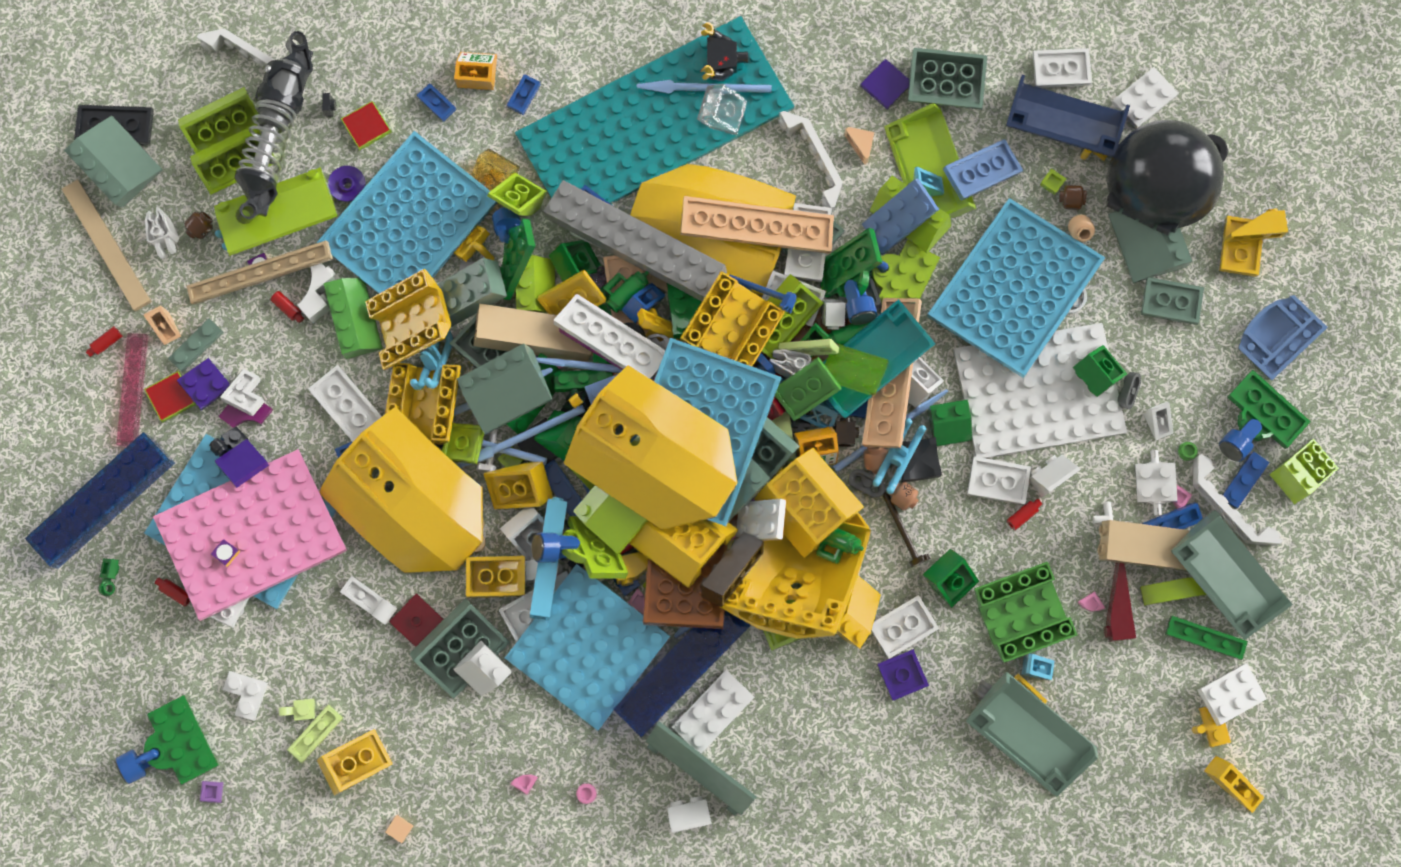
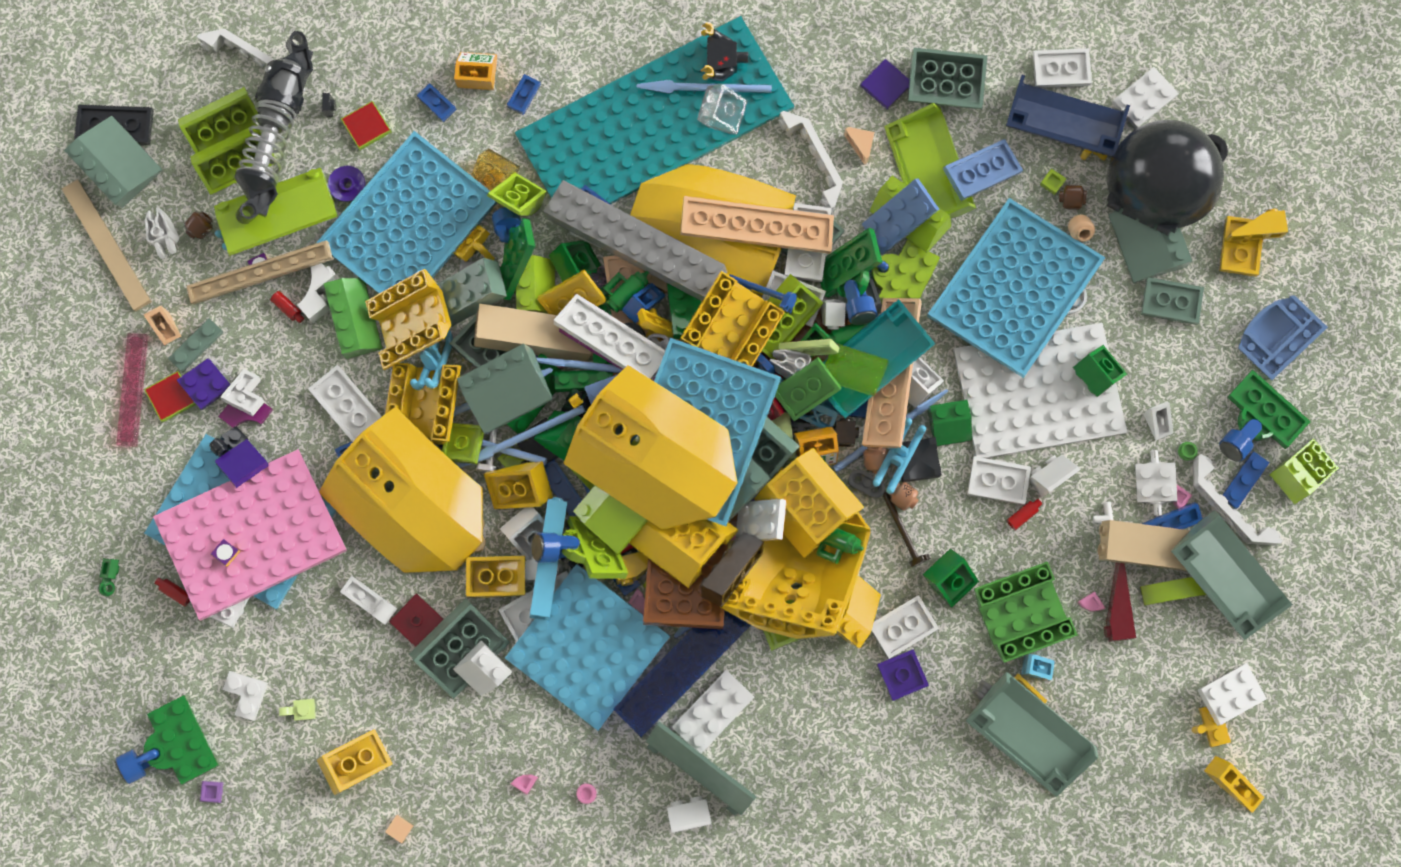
(100, 500): clear blue brick -> none
(104, 341): red cylinder -> none
(315, 733): yellowish green tile -> none
(930, 181): medium azure slope -> none
(1130, 390): dark grey plate -> none
(1206, 637): green plate -> none

